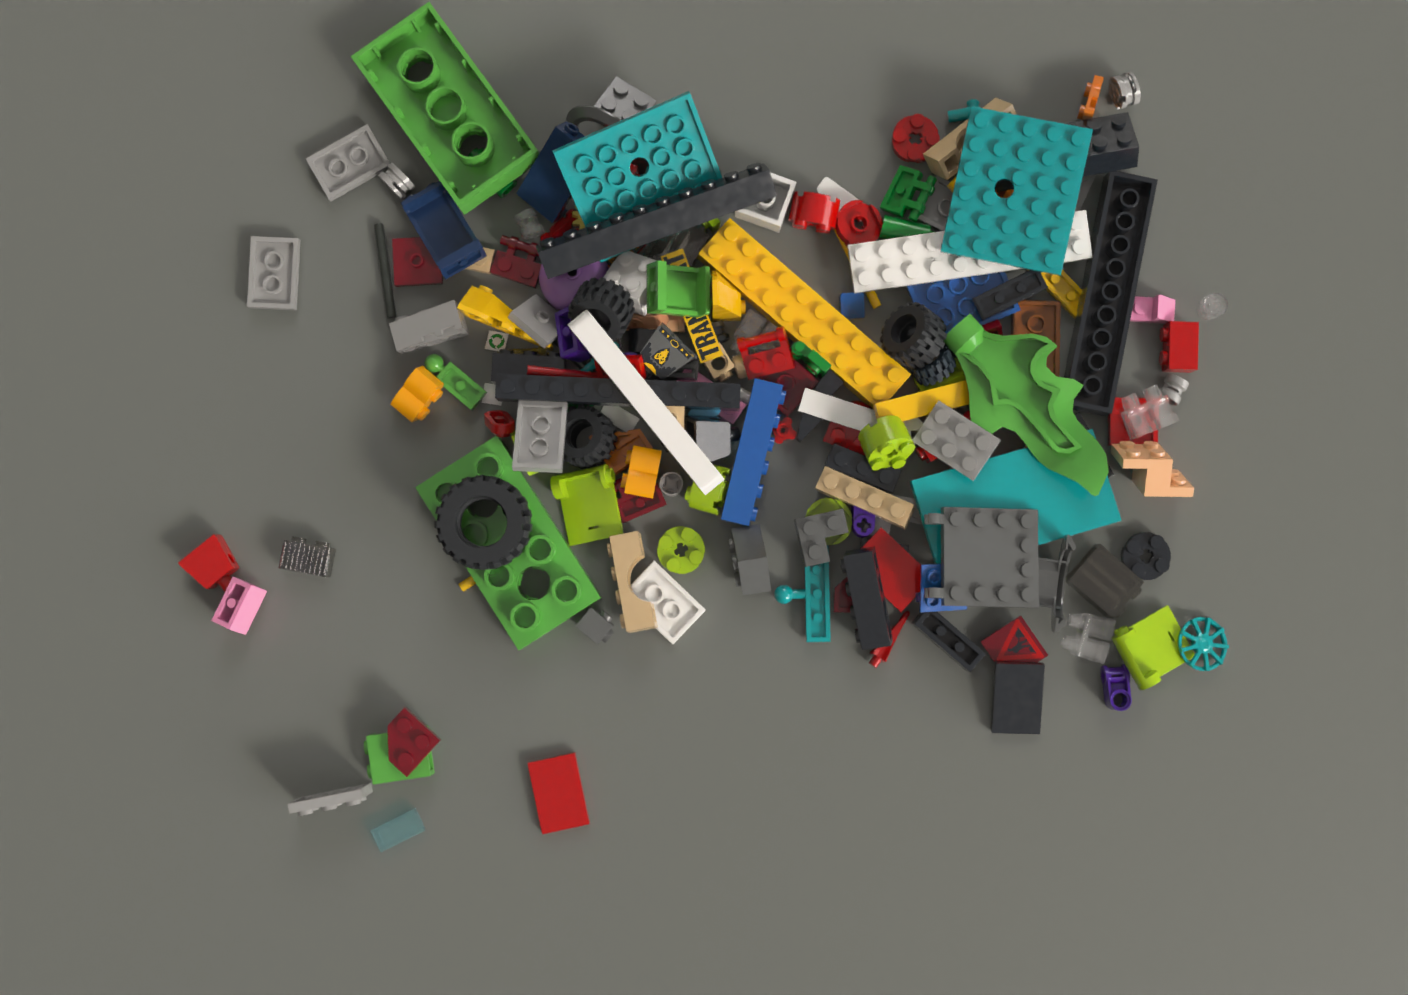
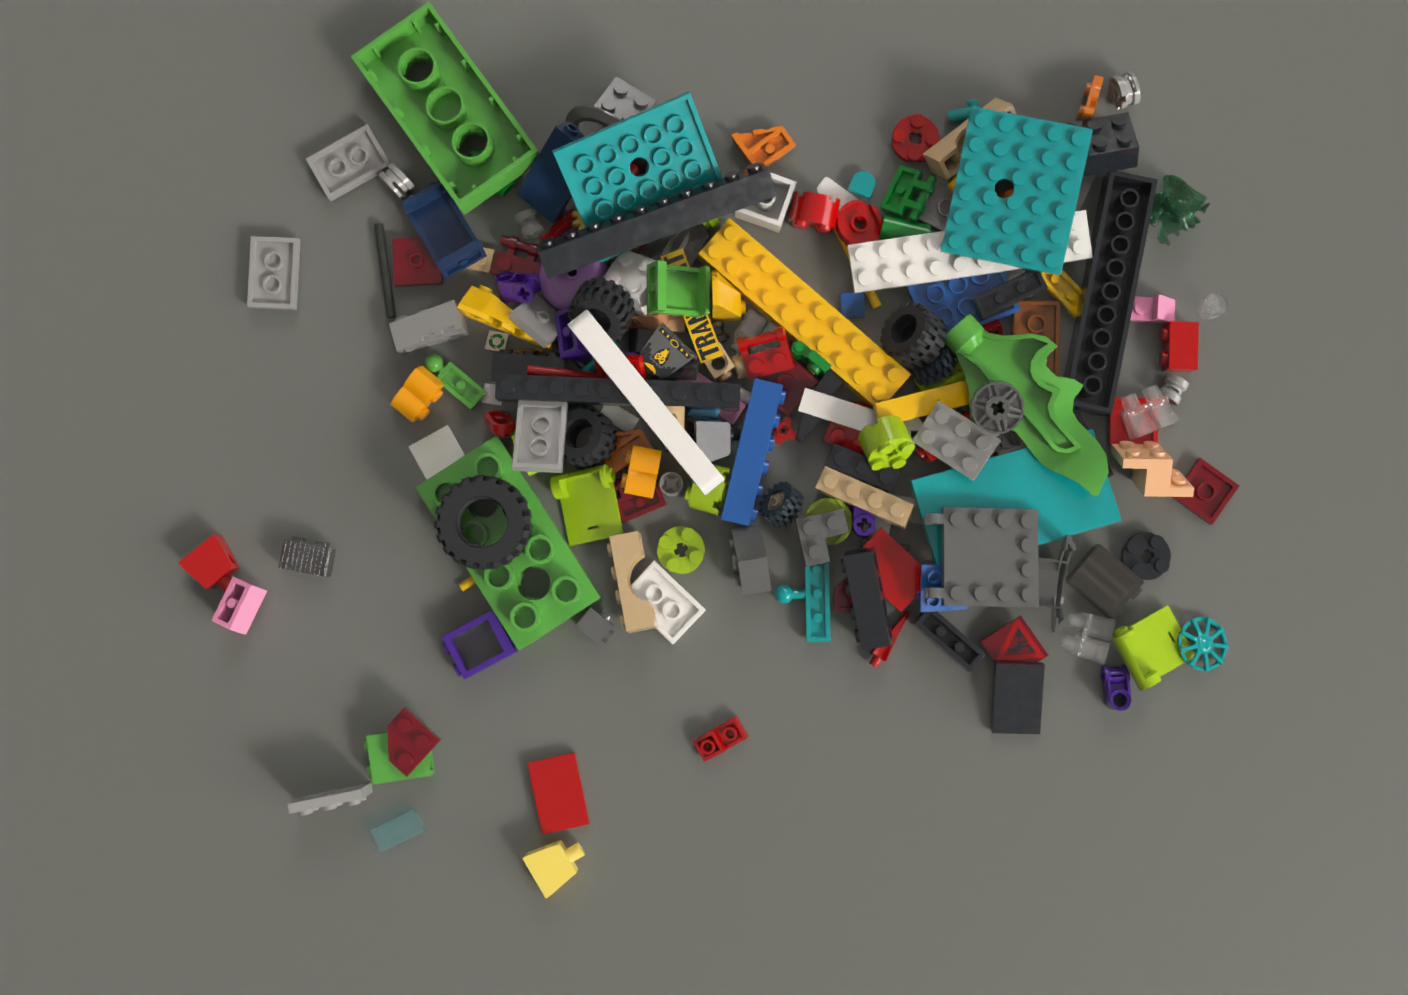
(436, 451): none -> white sticker
(500, 632): none -> dark purple window
(517, 286): none -> dark purple piece
(553, 865): none -> light yellow torso
(720, 738): none -> red slope
(764, 145): none -> orange wing
(781, 504): none -> black wheel
(862, 184): none -> teal tile
(993, 392): none -> dark grey wheel
(1009, 442): none -> window
(1176, 208): none -> clear green helmet
(1210, 493): none -> dark red tile

